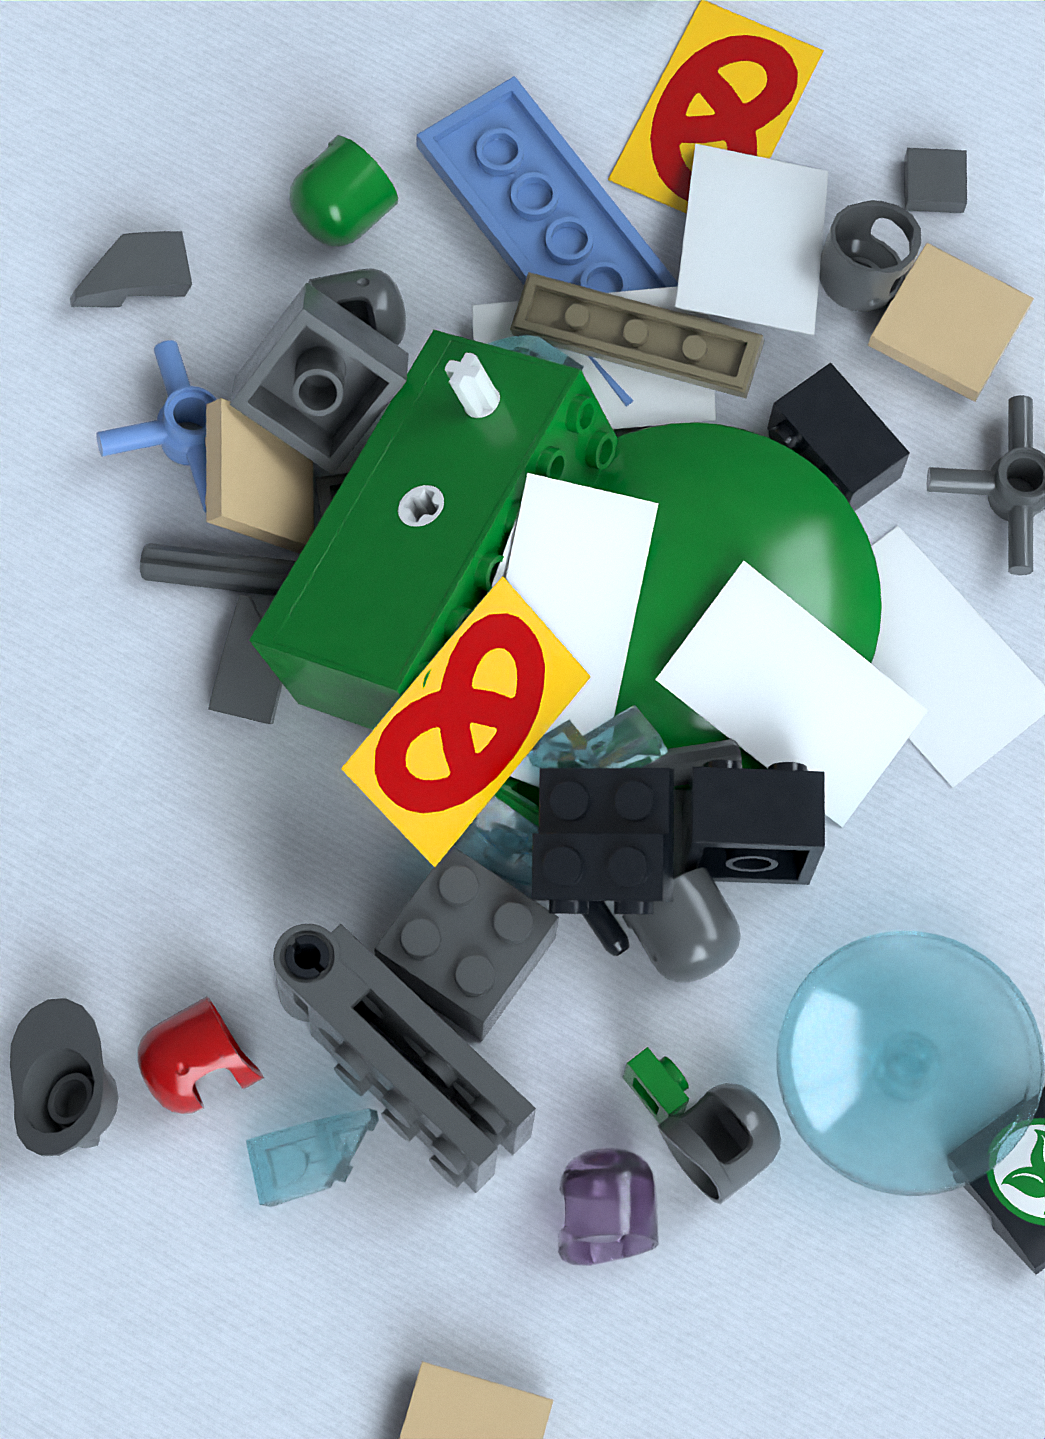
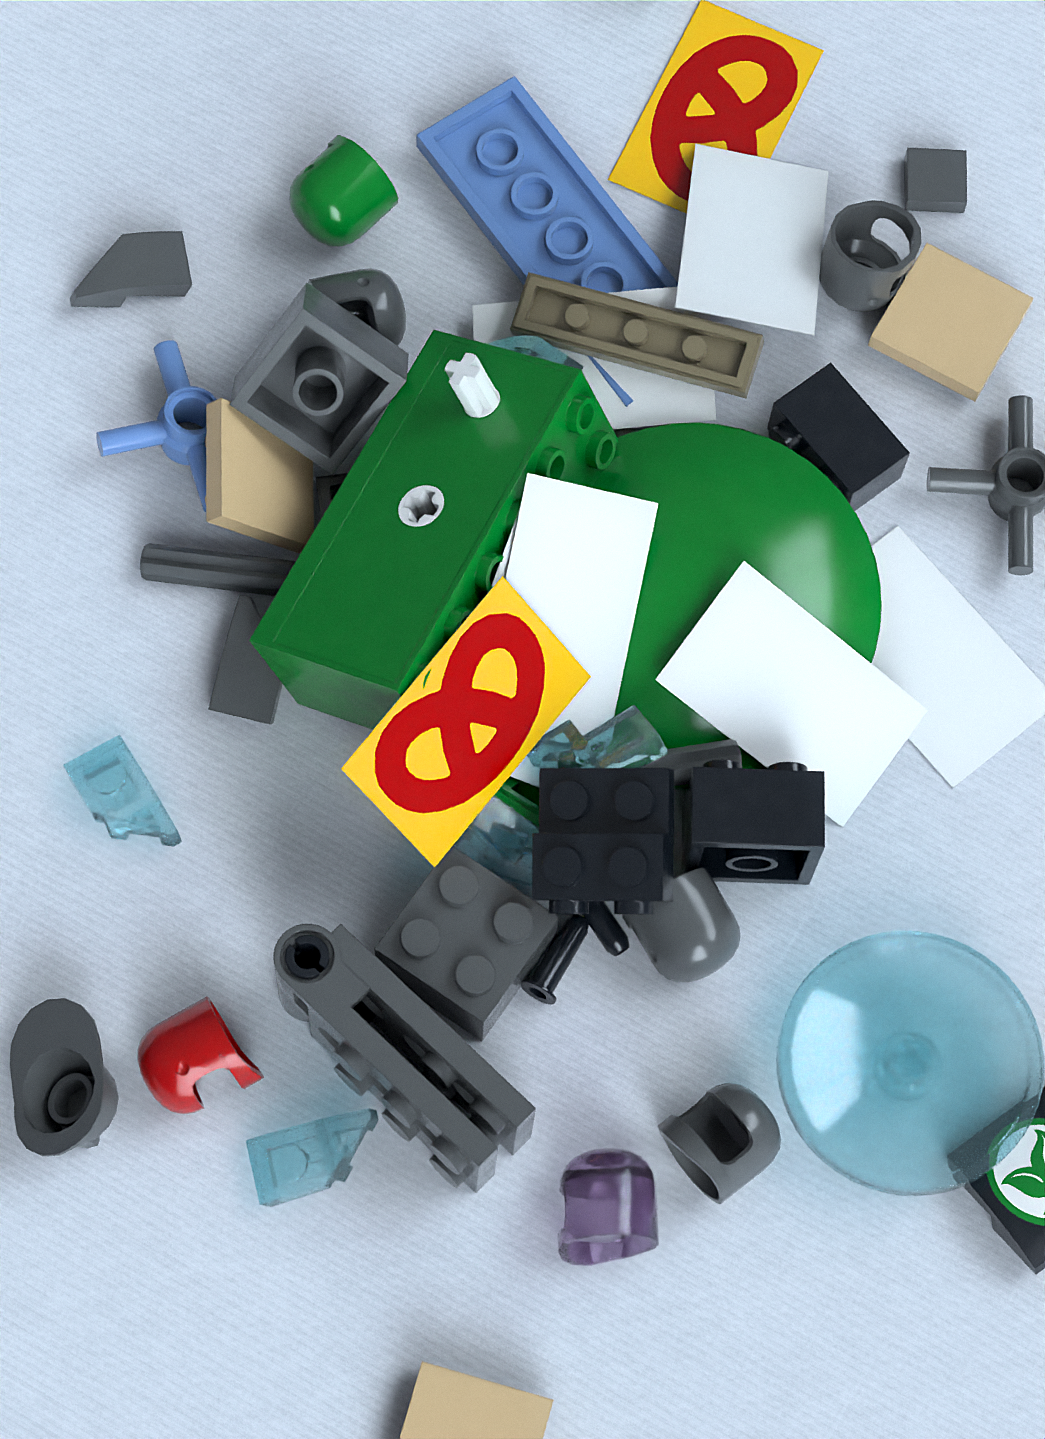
(120, 793): none -> clear light blue slope
(556, 960): none -> black piece
(657, 1084): green plate -> none

